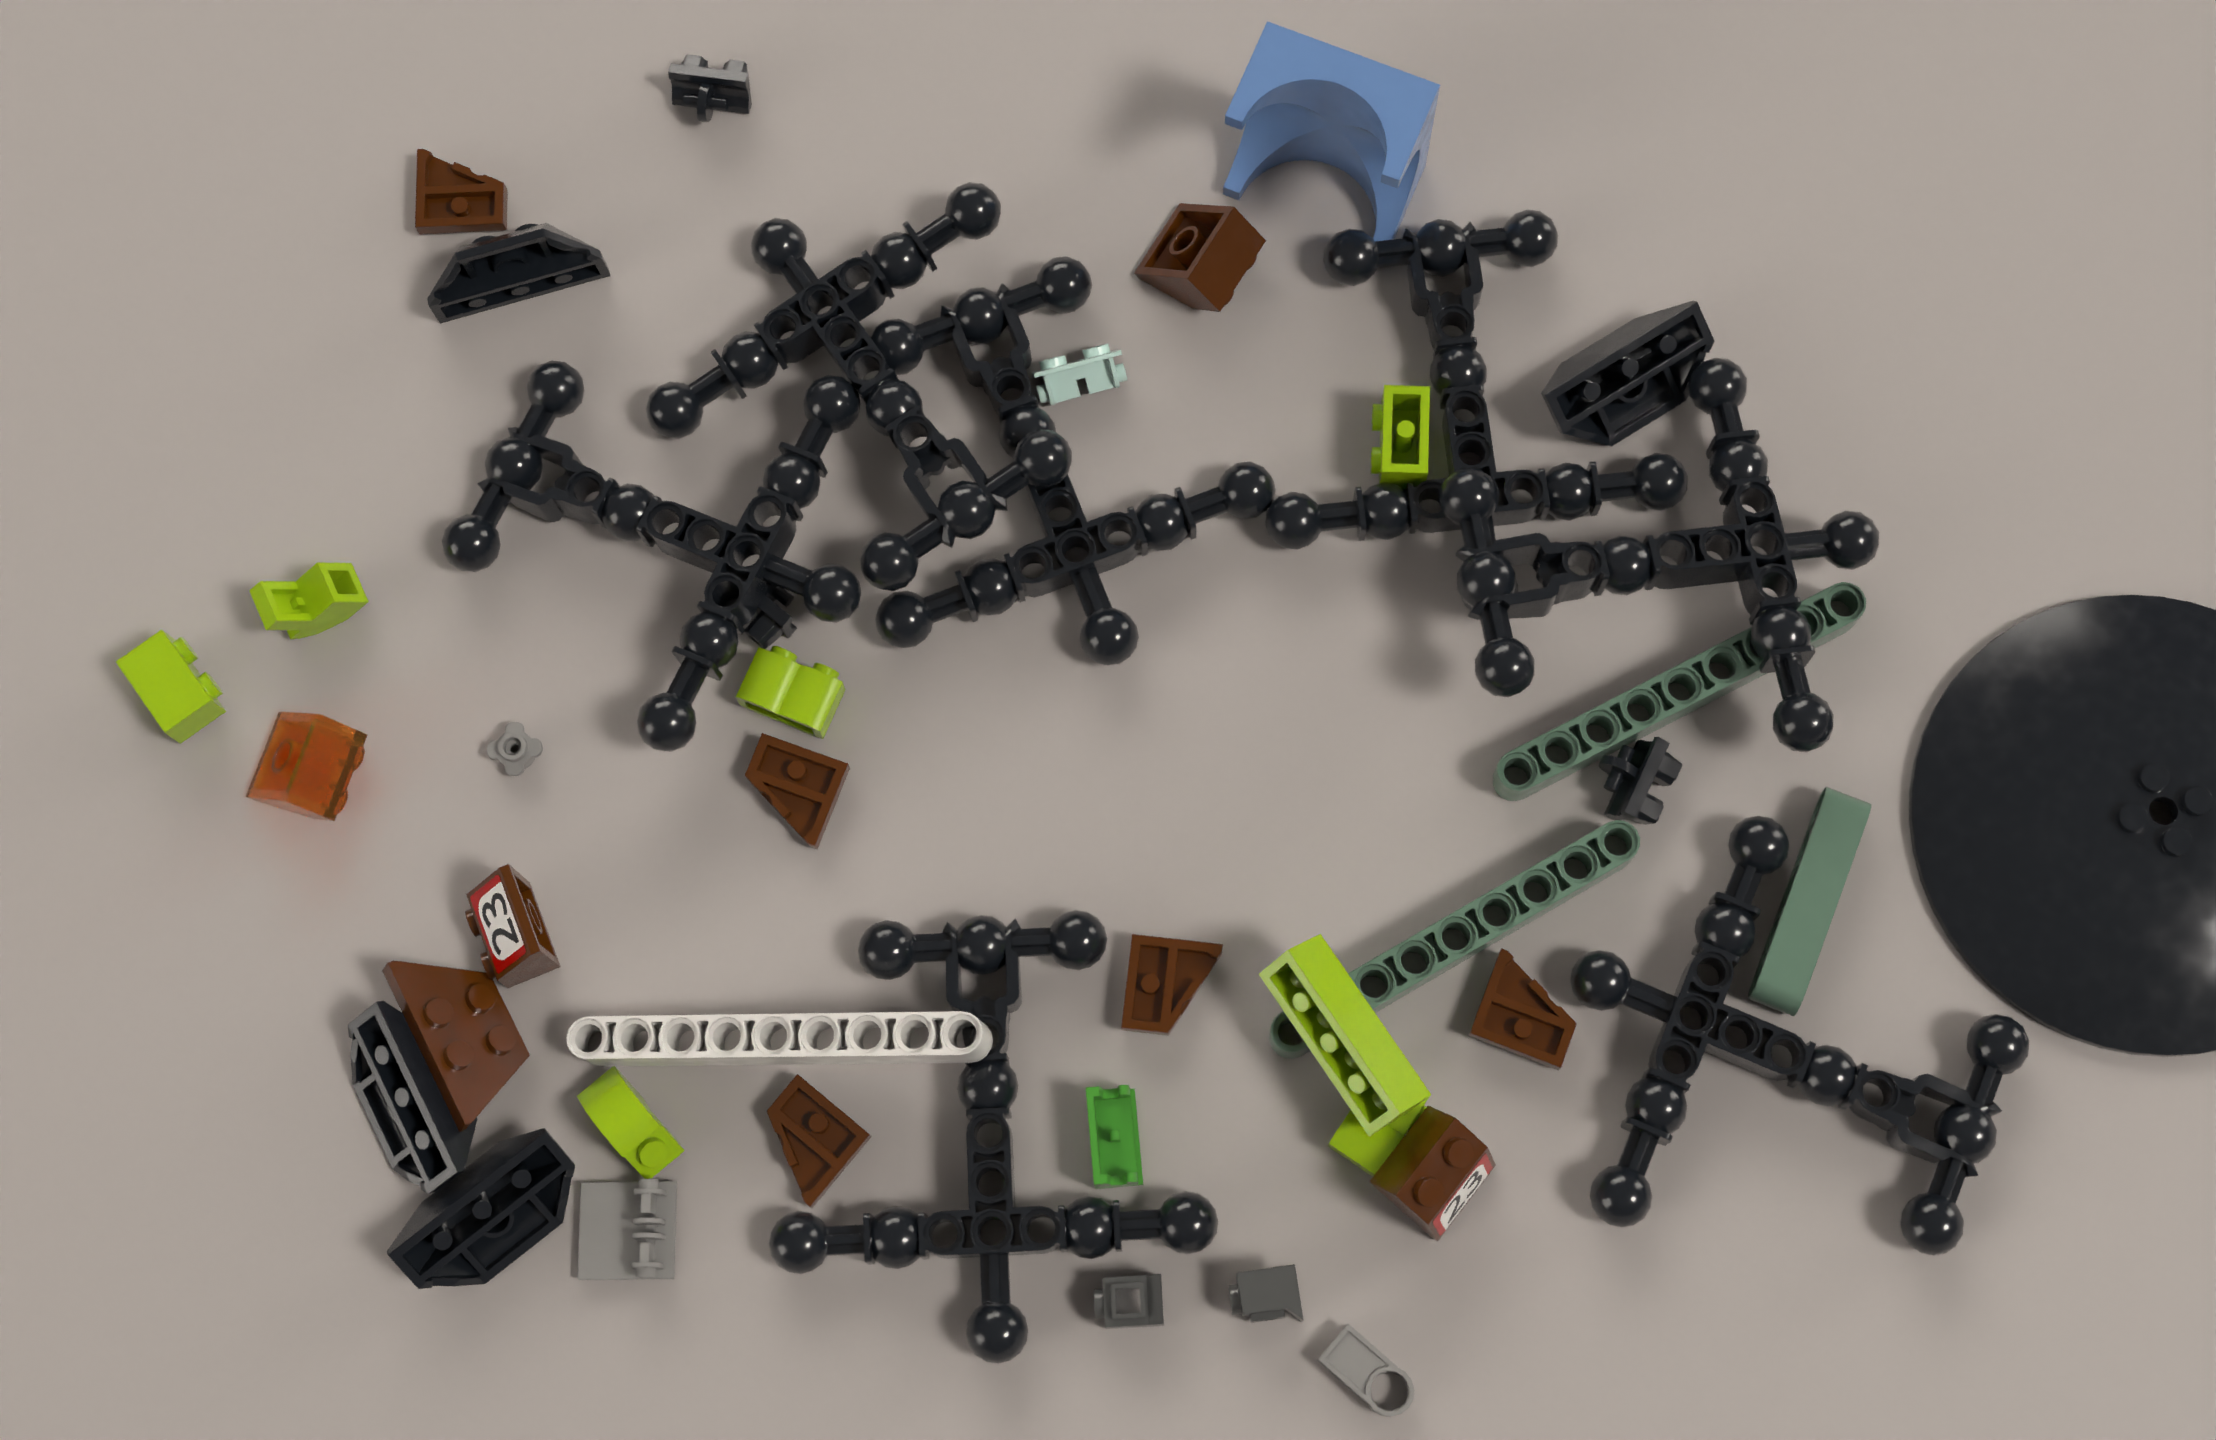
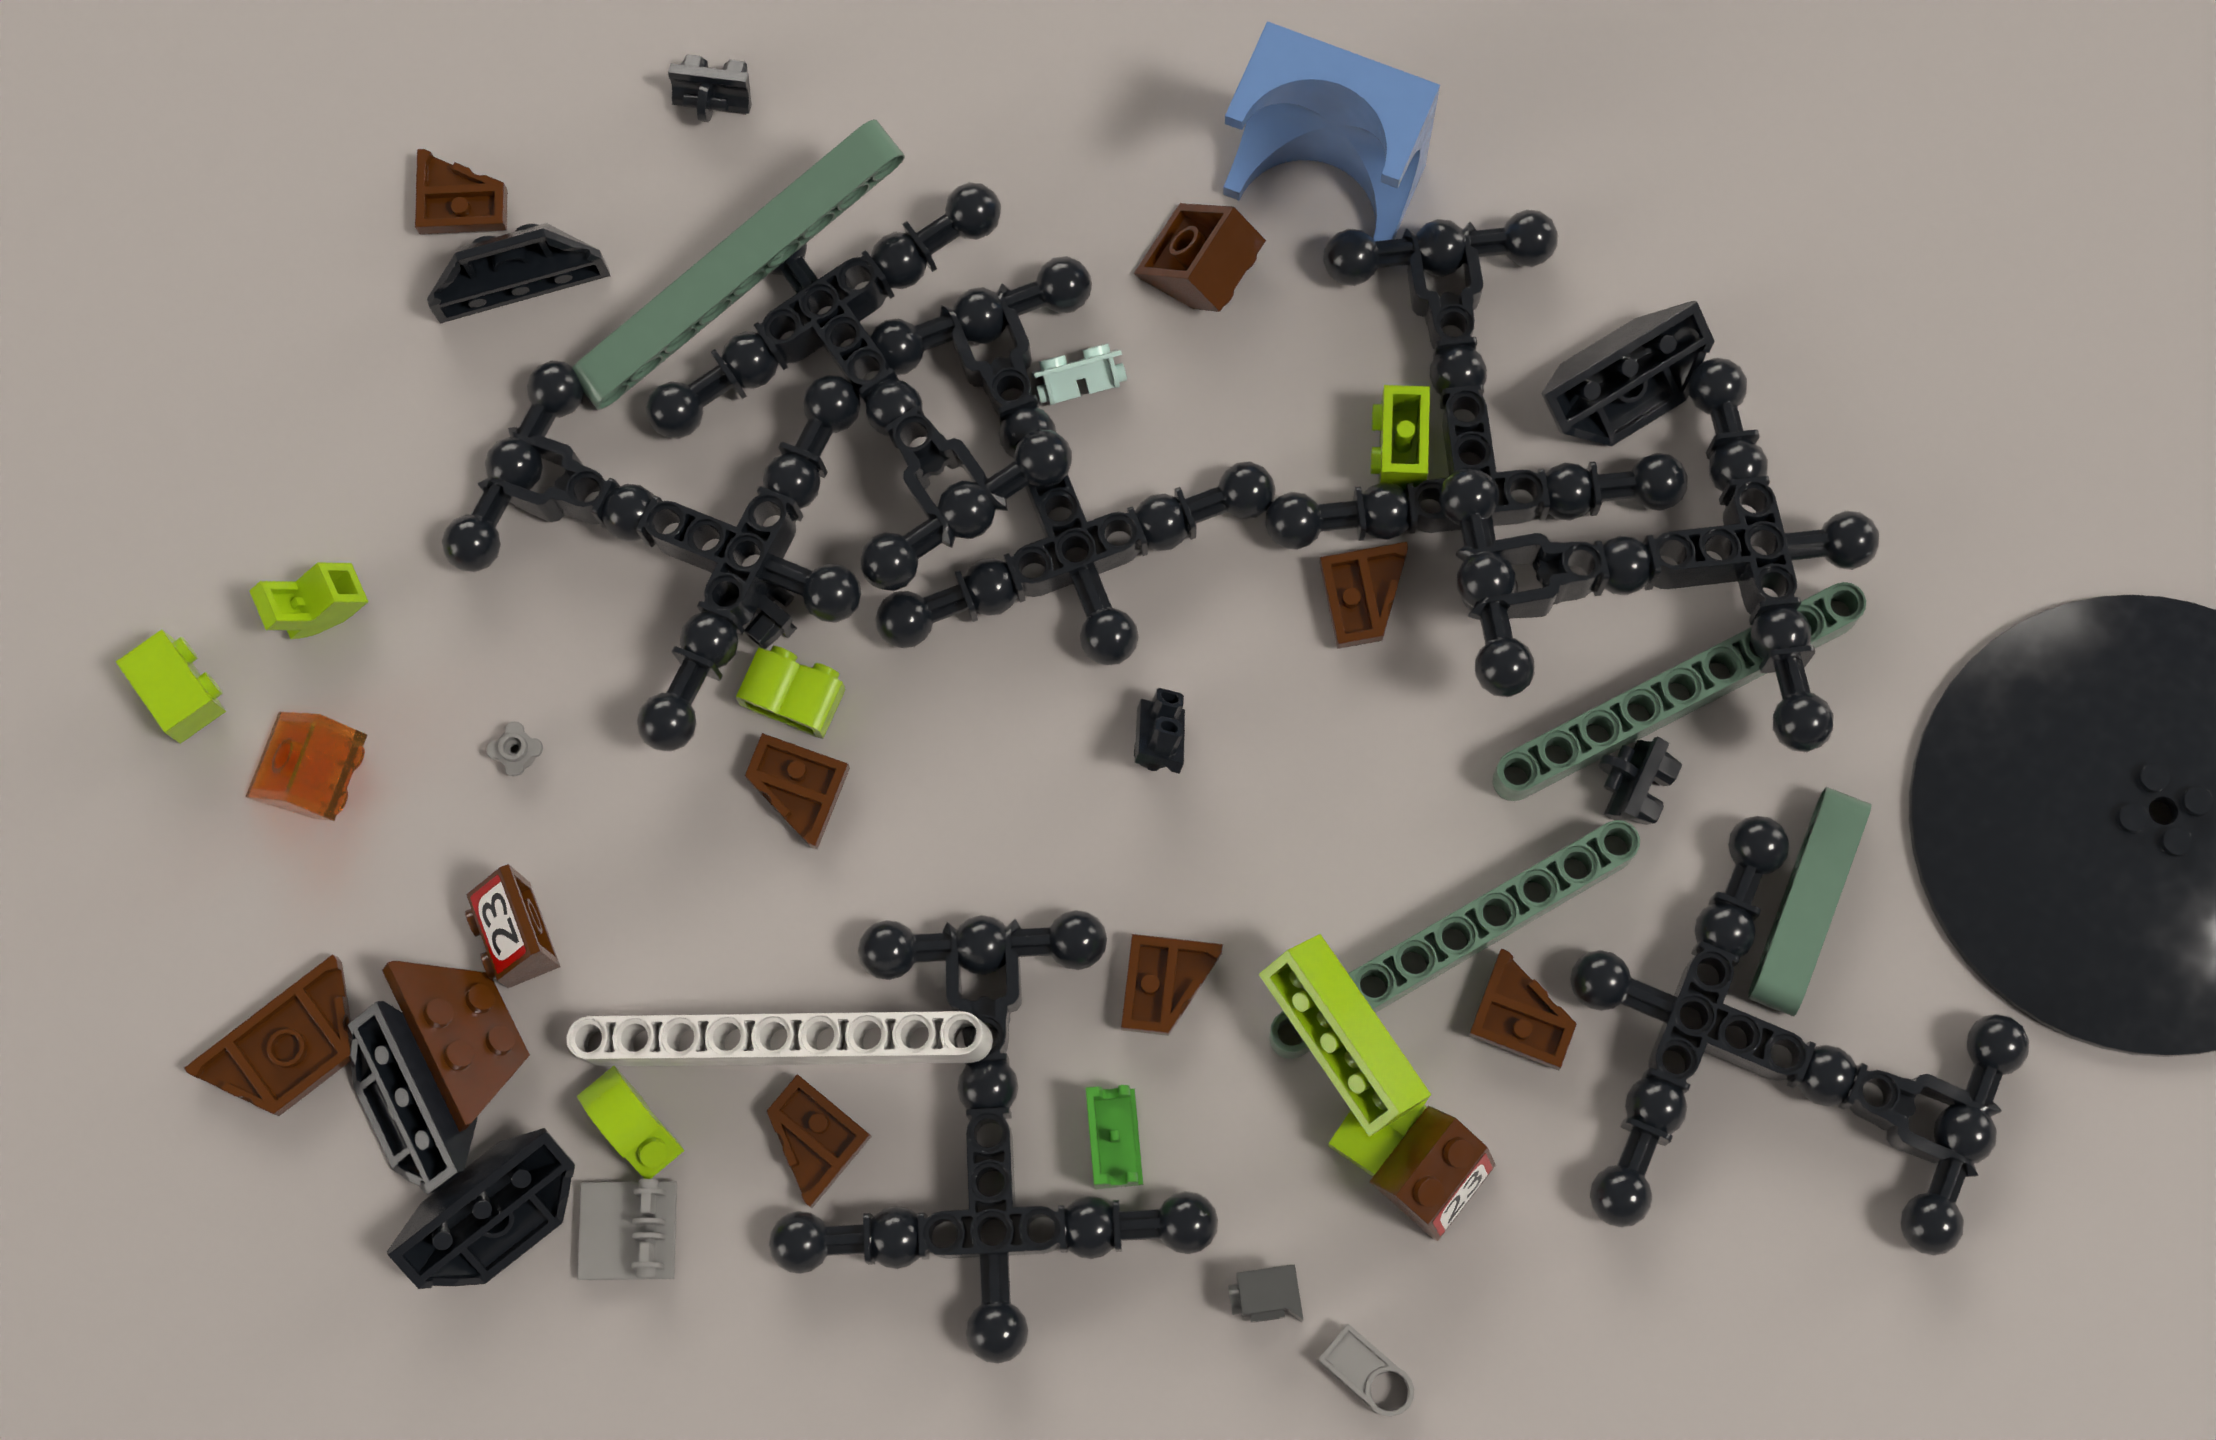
(284, 1045): none -> reddish brown wing
(738, 263): none -> sand green beam
(1130, 1301): dark grey window -> none
(1161, 731): none -> black hips
(1362, 591): none -> reddish brown wing

